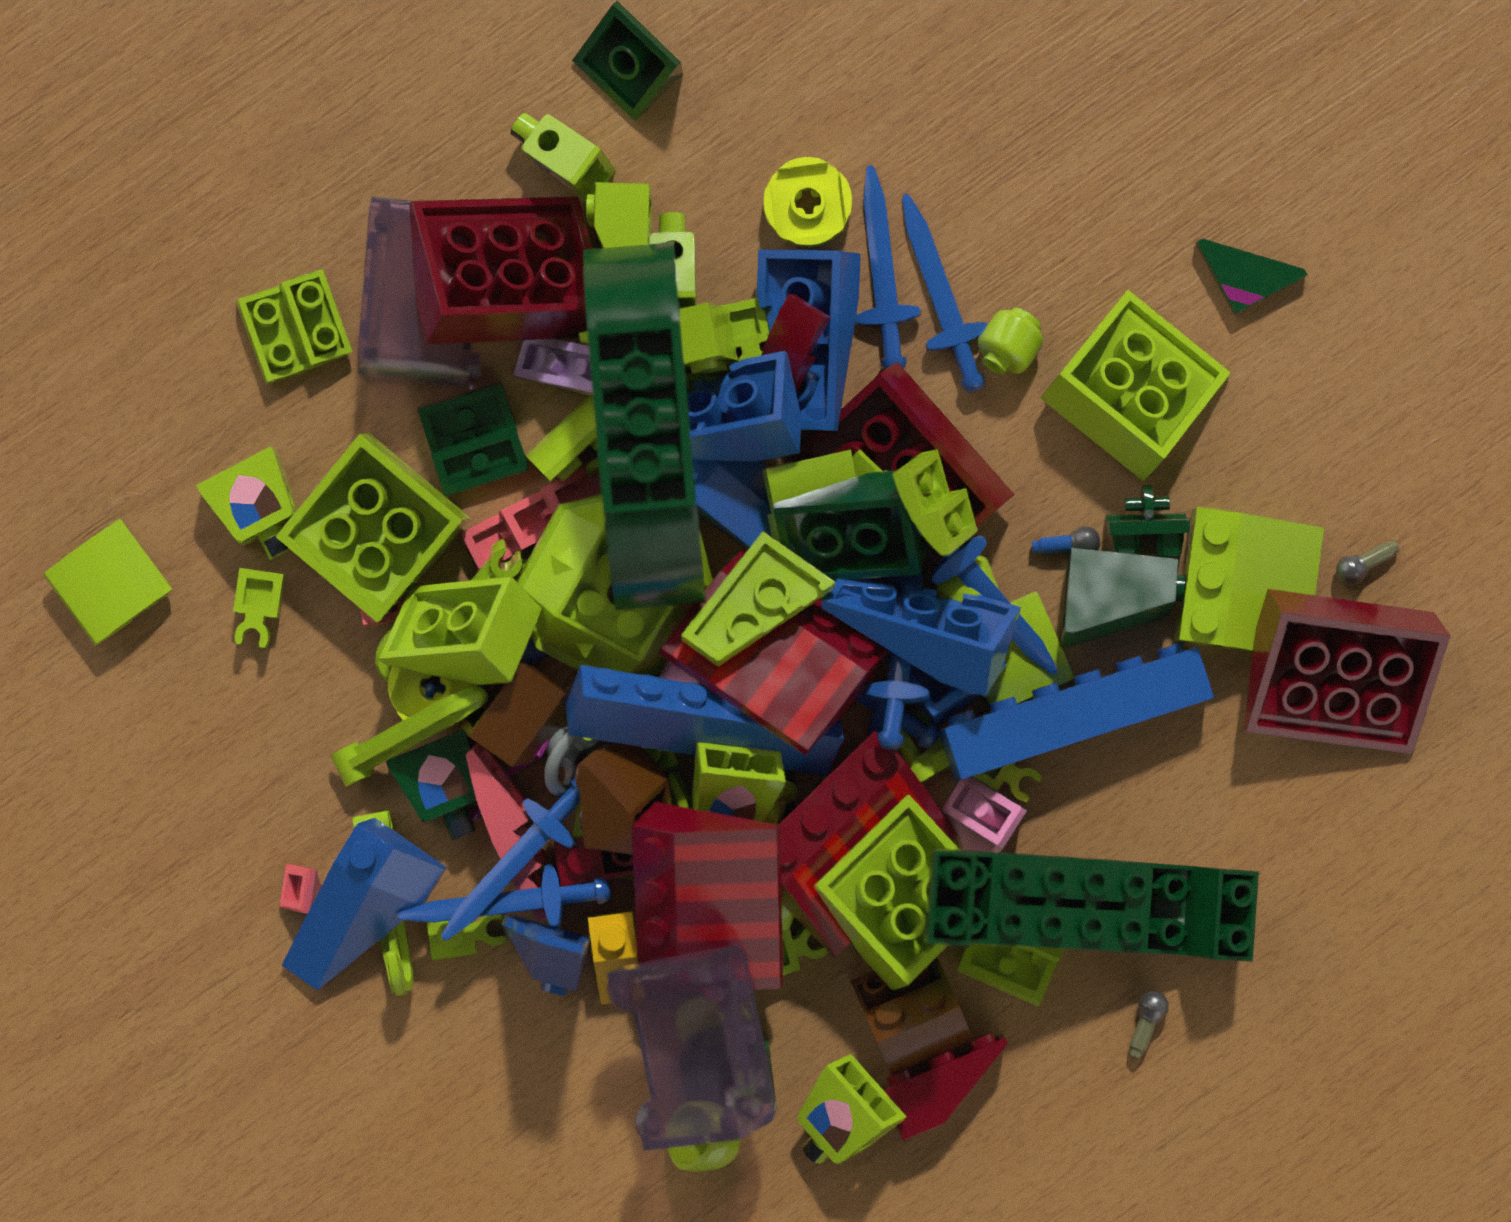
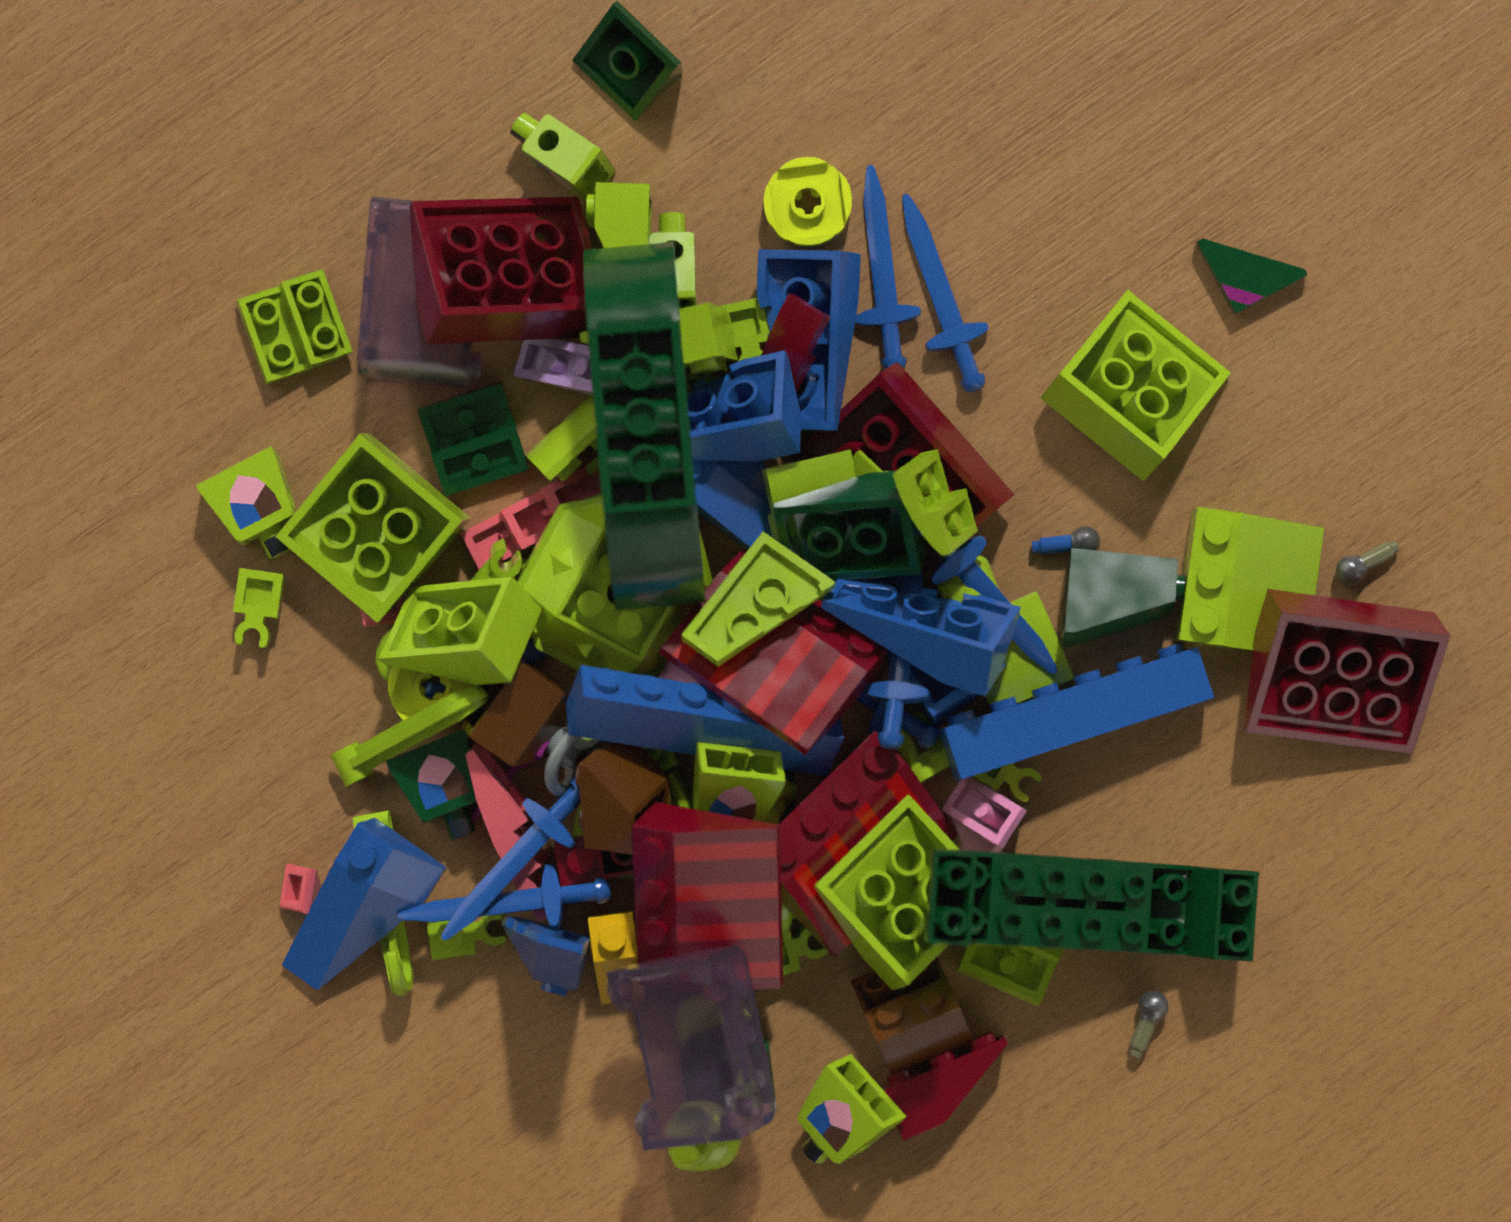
(107, 582): lime slope -> none
(1010, 341): lime head -> none
(1167, 526): dark green hips -> none

